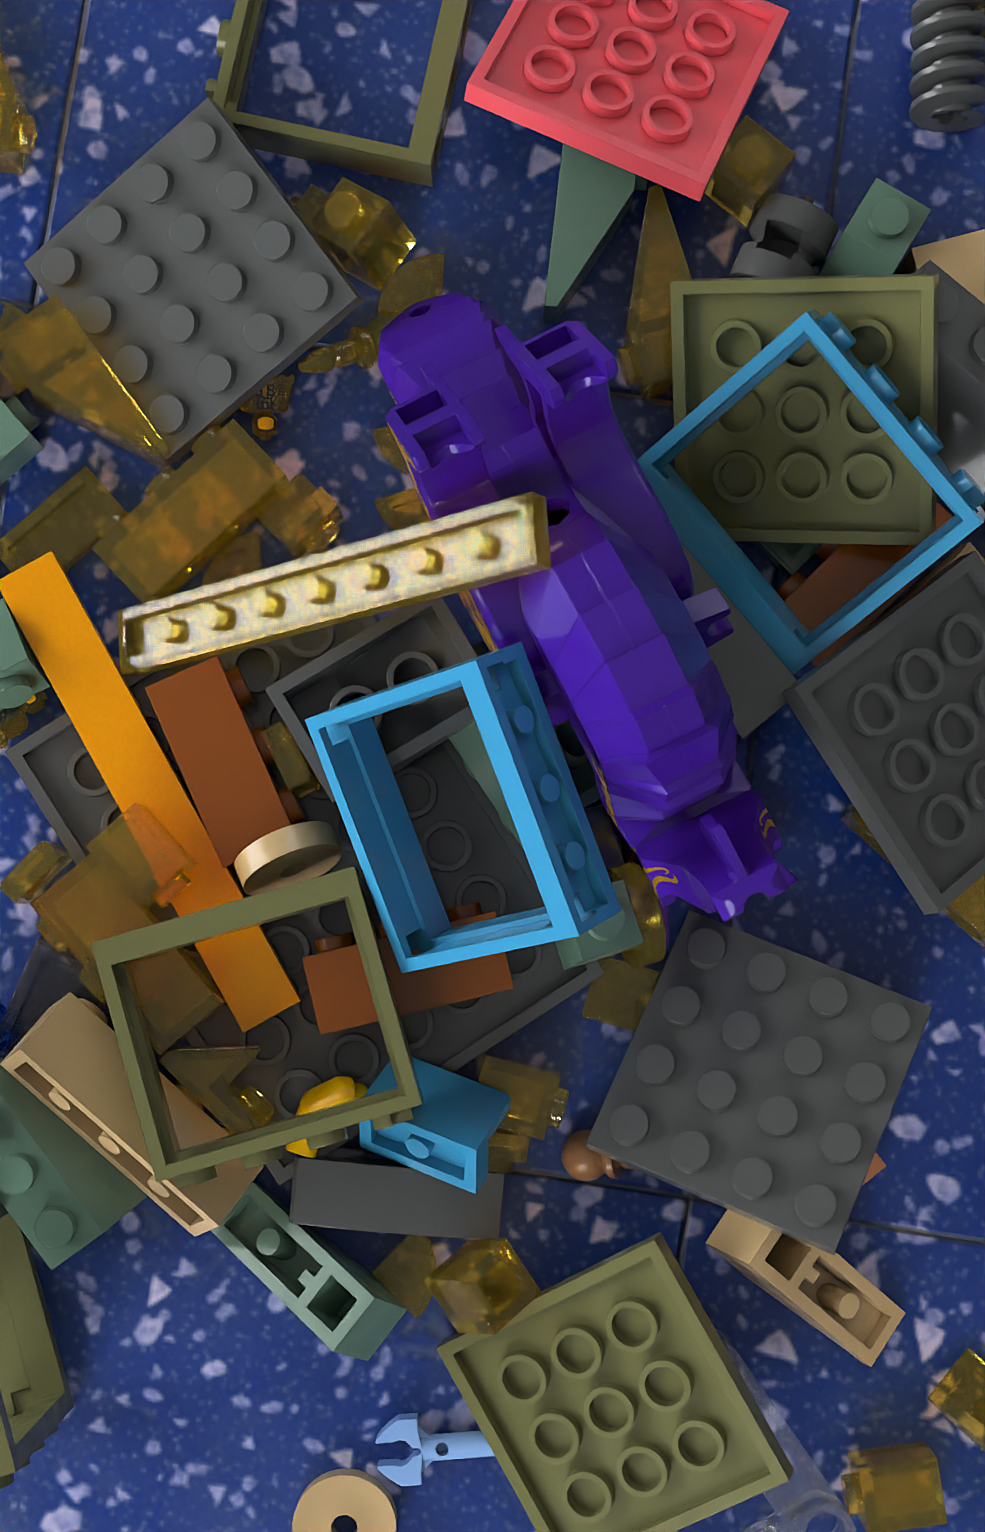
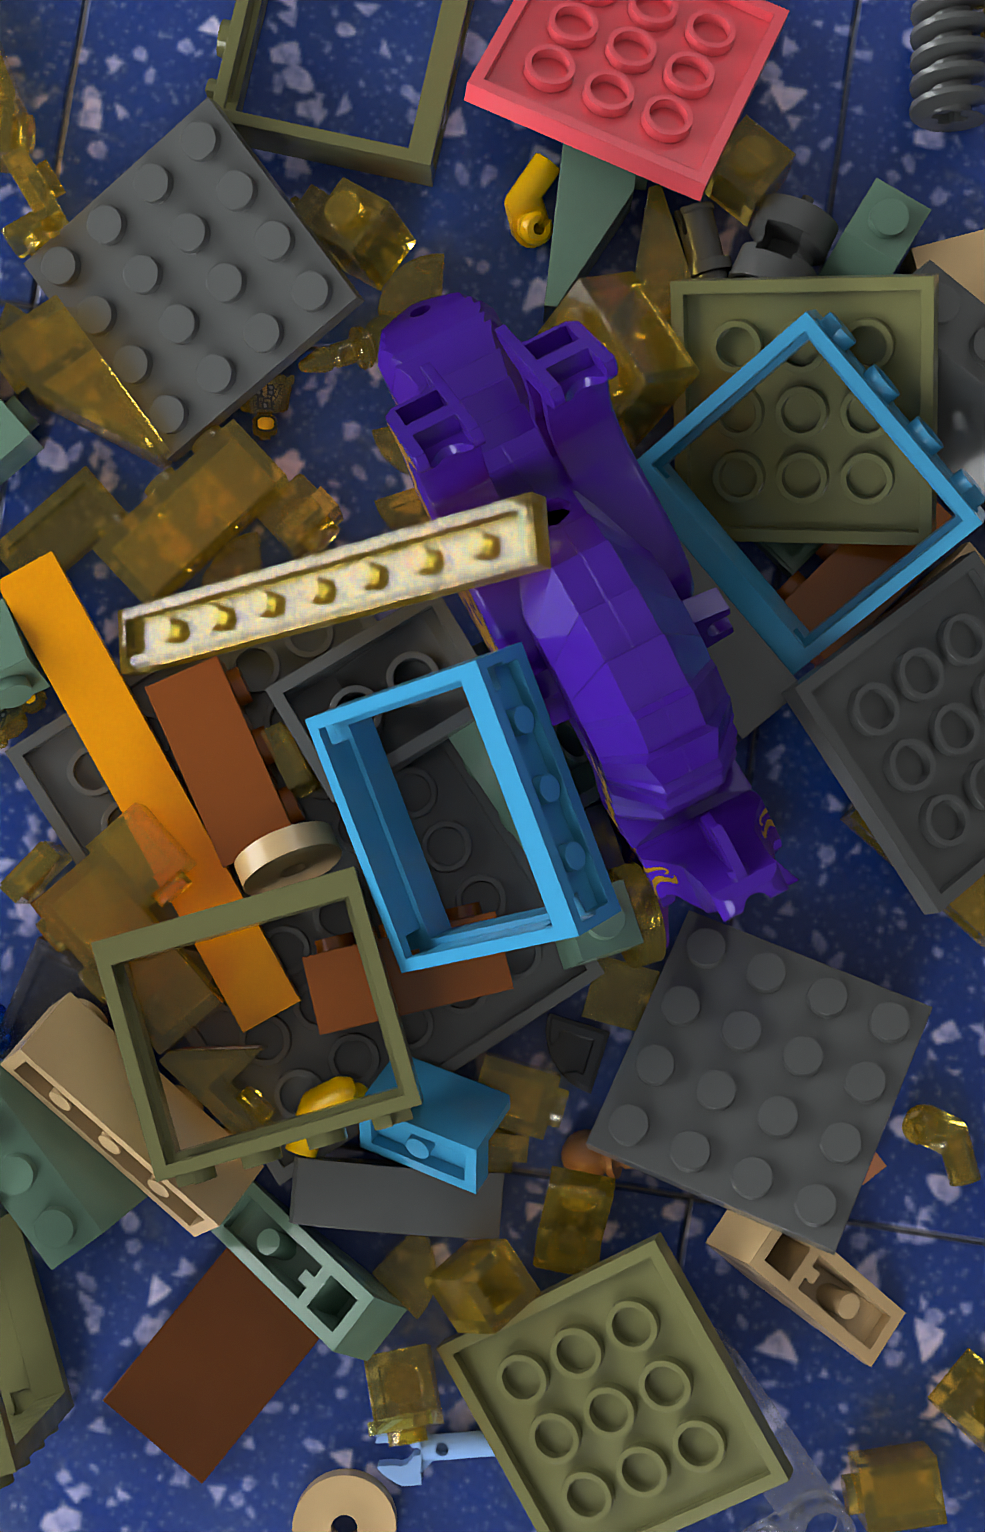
(40, 190): none -> clear yellow bracket
(212, 1367): none -> reddish brown tile
(403, 1395): none -> clear yellow bracket
(525, 203): none -> yellow arm
(572, 1220): none -> clear yellow bracket
(575, 1049): none -> black tile
(649, 356): none -> clear yellow brick
(702, 241): none -> dark grey pin
(946, 1135): none -> clear yellow arm

